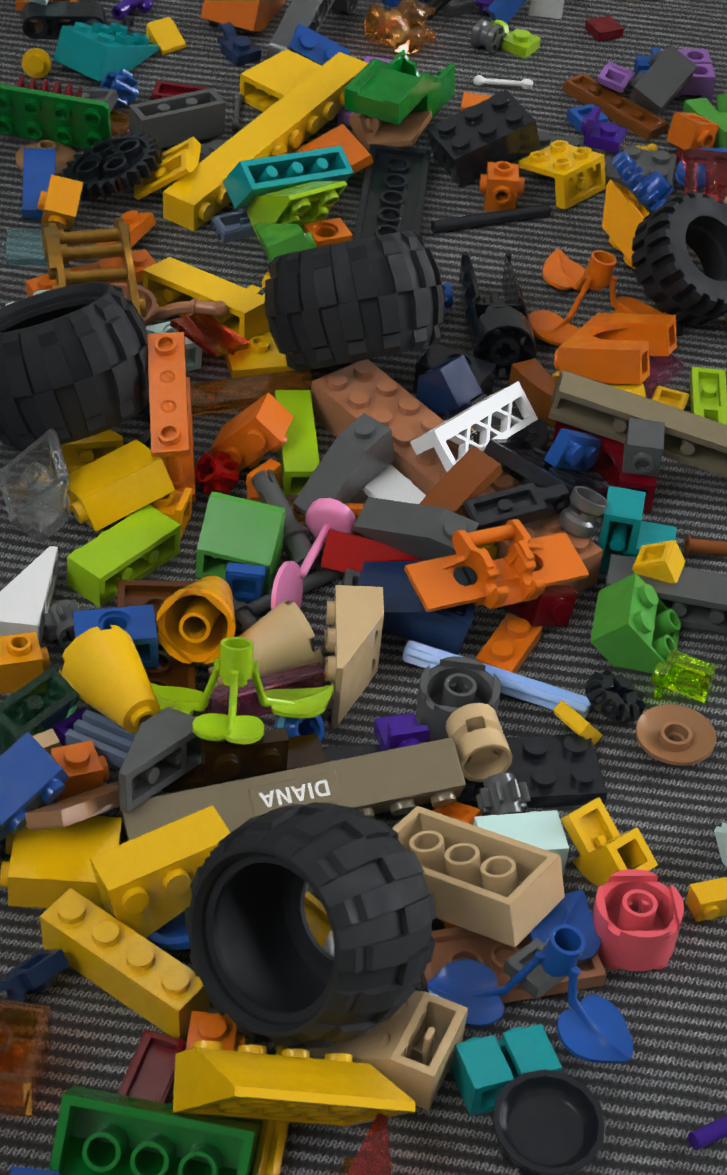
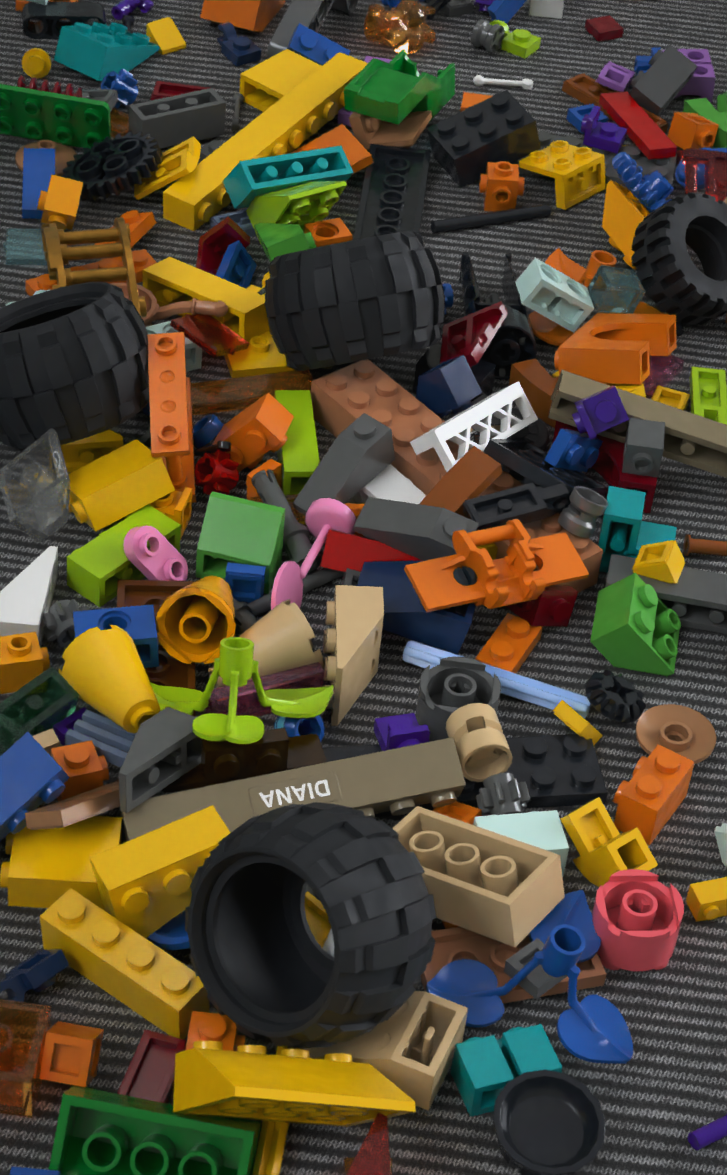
(71, 1054): none -> orange brick
(159, 559): none -> bright pink plate
(206, 430): none -> blue tile
(215, 243): none -> dark red bracket
(221, 445): none -> black hinge
(237, 265): none -> blue plate
(472, 333): none -> dark red wing
(554, 295): none -> light aqua brick
(599, 412): none -> dark purple bracket
(615, 290): none -> clear light blue brick
(639, 125): none -> red tile
(653, 792): none -> orange brick
(683, 675): clear neon green bracket -> none

